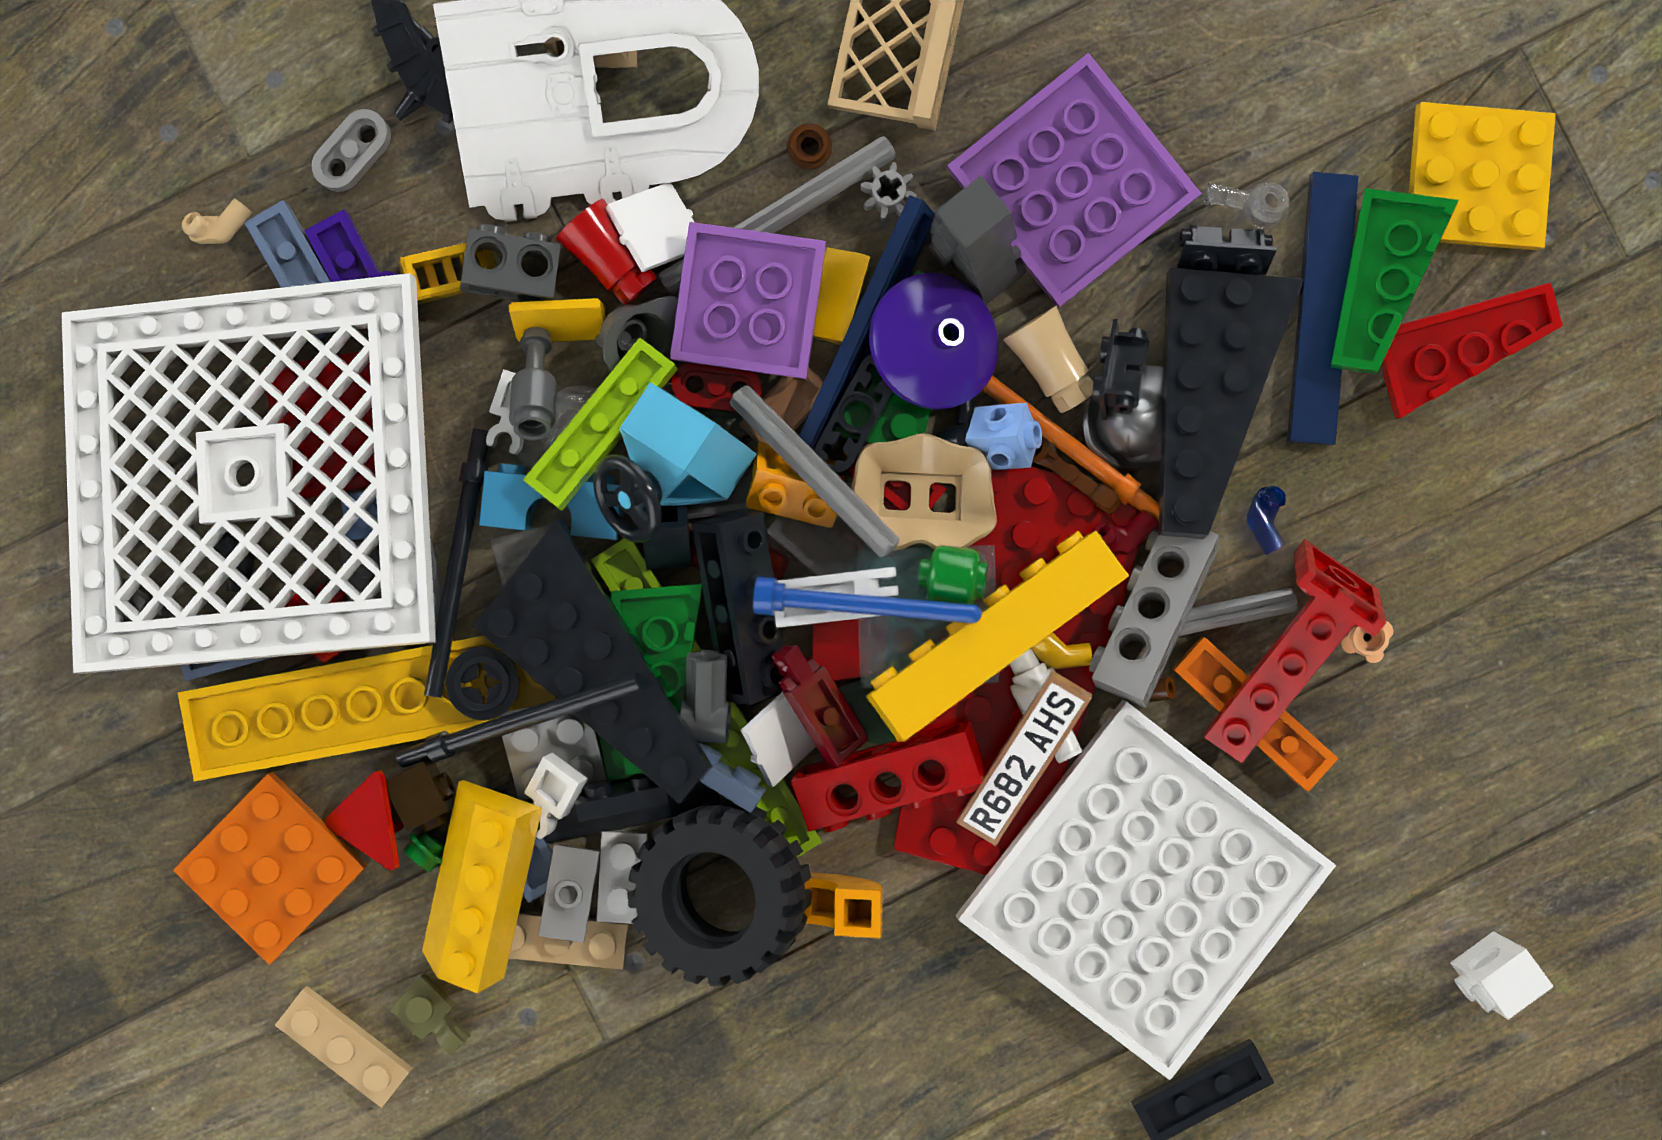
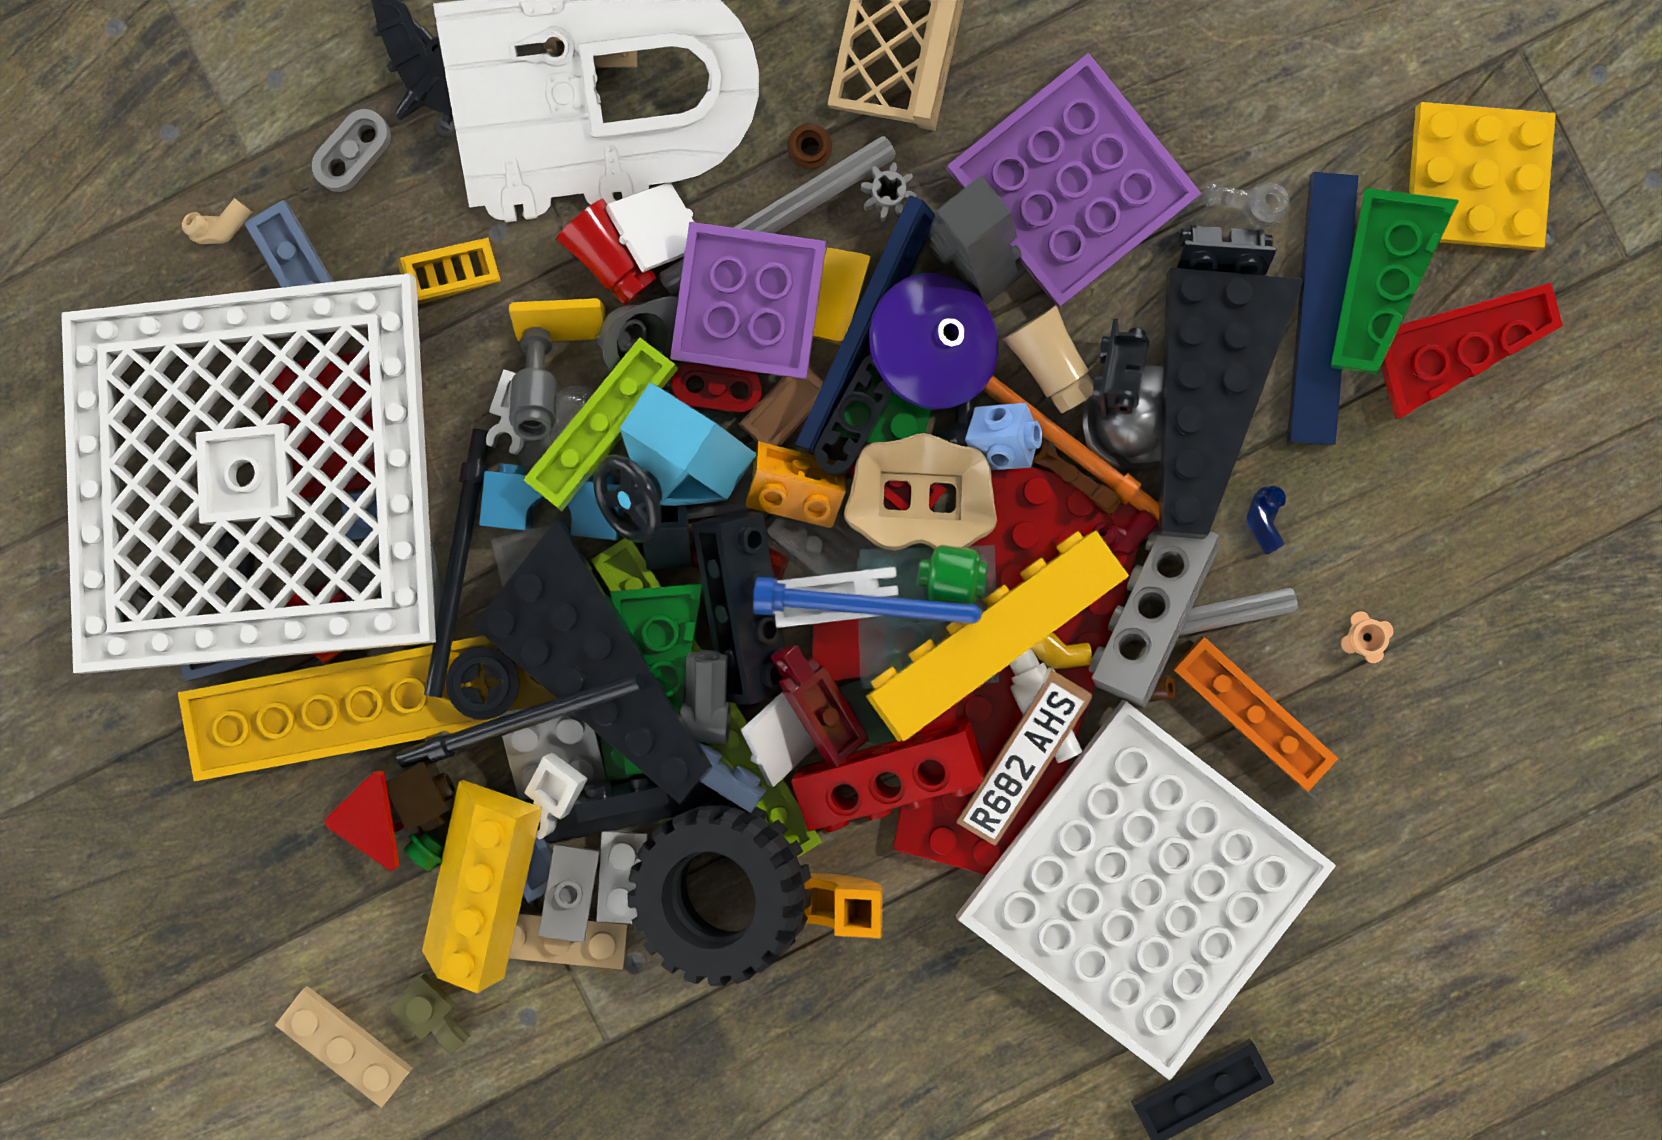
(270, 868): orange plate -> none
(342, 249): dark purple hinge -> none
(508, 278): dark grey brick -> none
(814, 471): light grey axle -> none
(1335, 606): red bracket -> none
(1500, 975): white brick -> none

